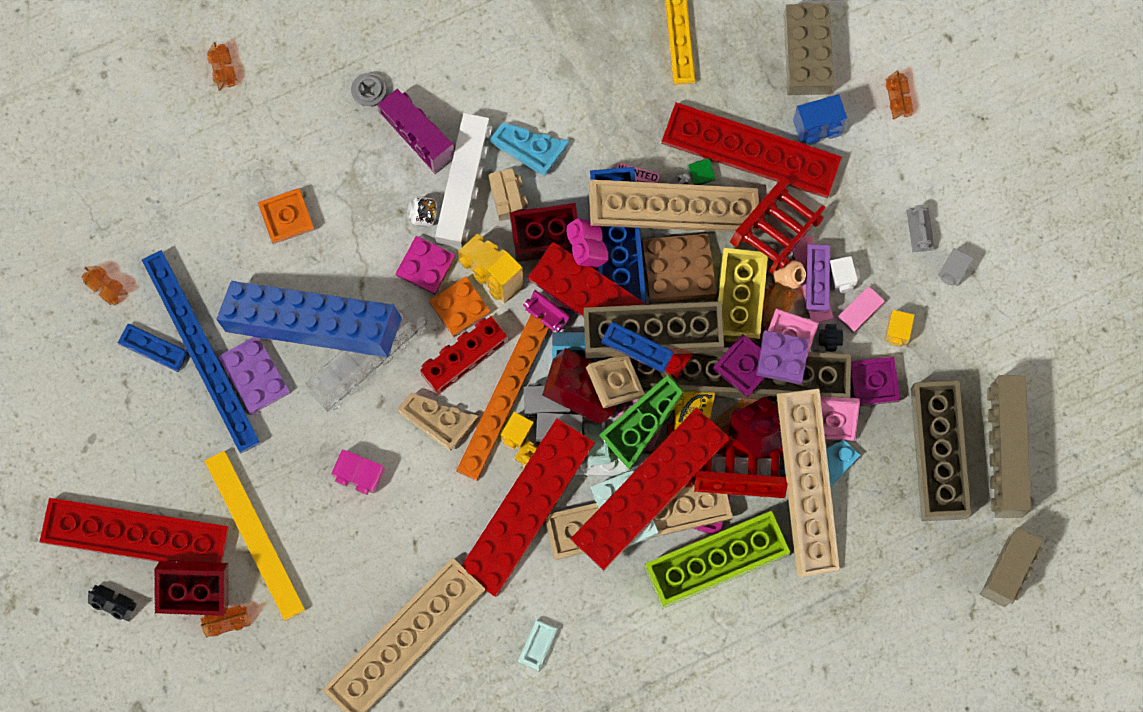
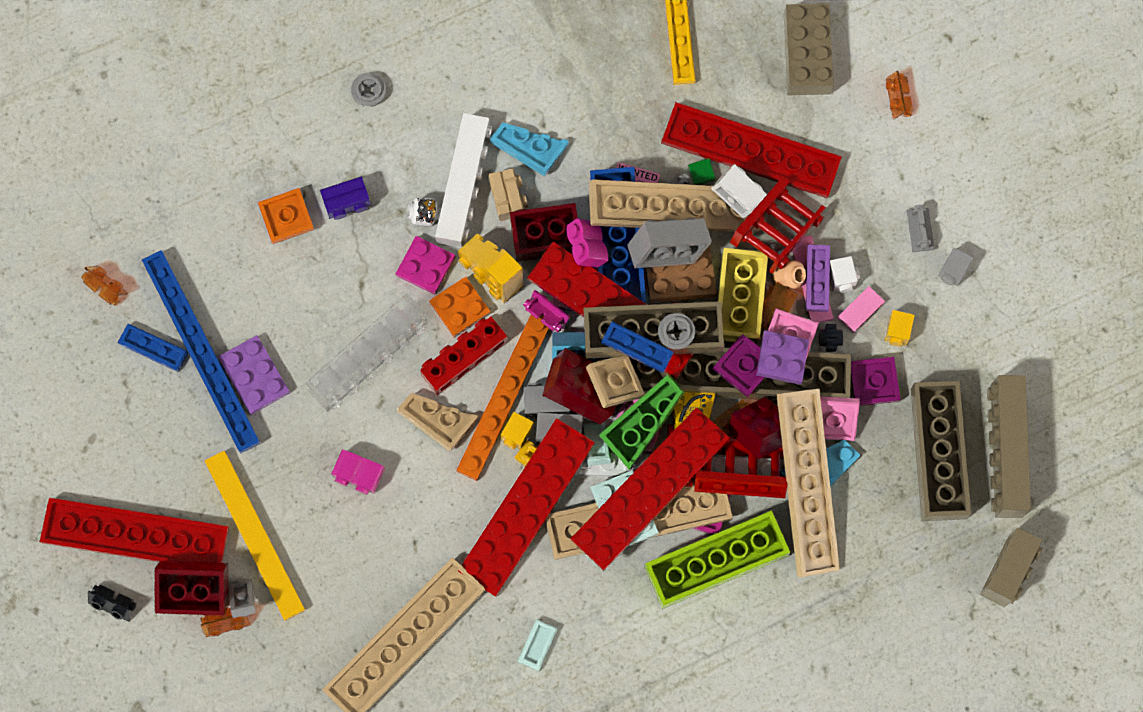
(219, 57): clear orange hinge -> none
(242, 598): none -> light grey plate
(309, 318): blue brick -> none
(345, 198): none -> dark purple brick
(417, 130): magenta wedge -> none
(669, 242): none -> light grey brick
(683, 323): none -> light grey gear
(739, 191): none -> white brick
(820, 119): blue brick -> none

